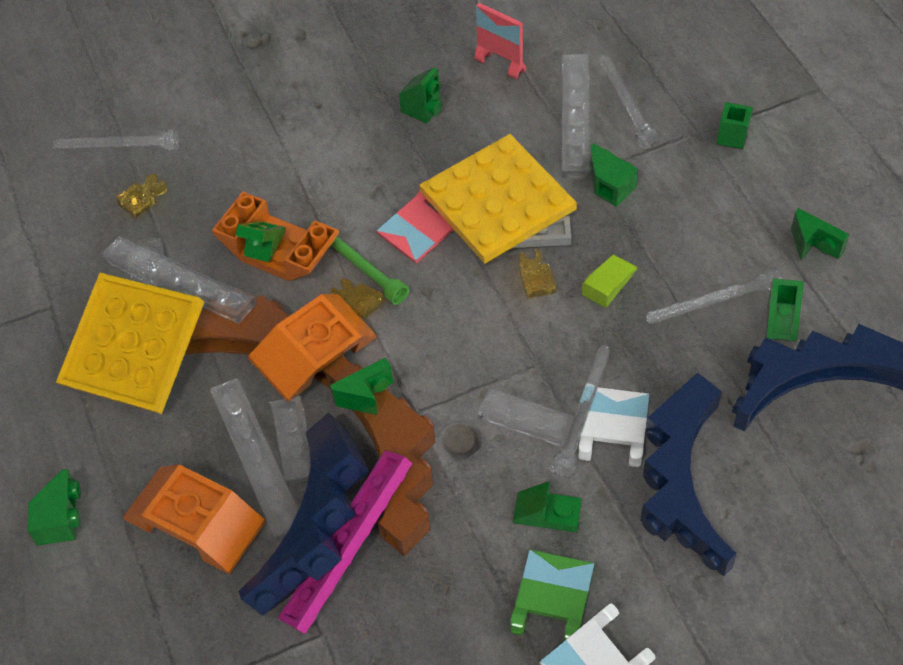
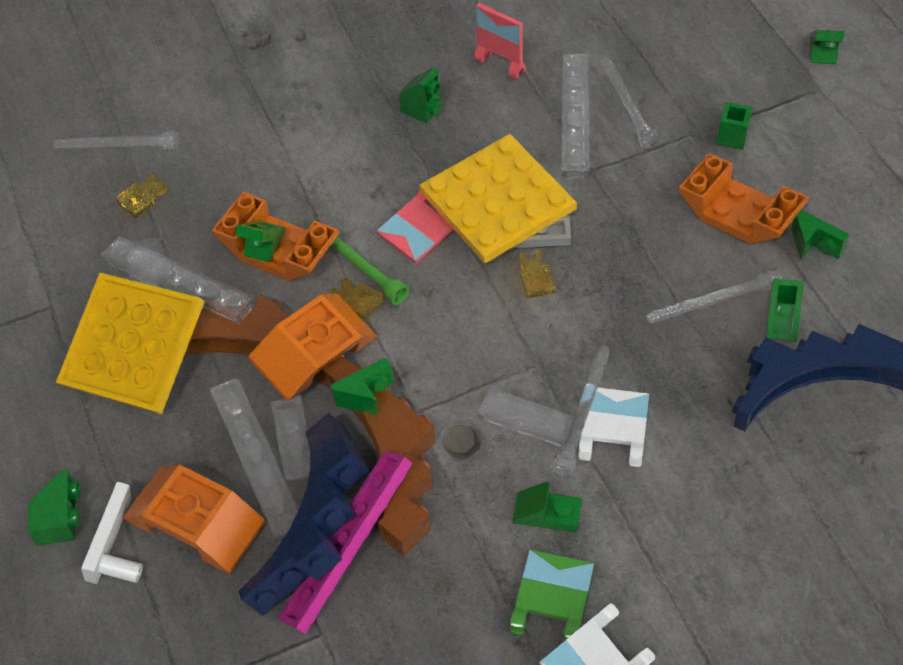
(98, 558): none -> white piece
(608, 280): lime slope -> none
(611, 176): green slope -> none
(675, 505): dark blue arch -> none
(738, 207): none -> orange slope
(825, 46): none -> green slope

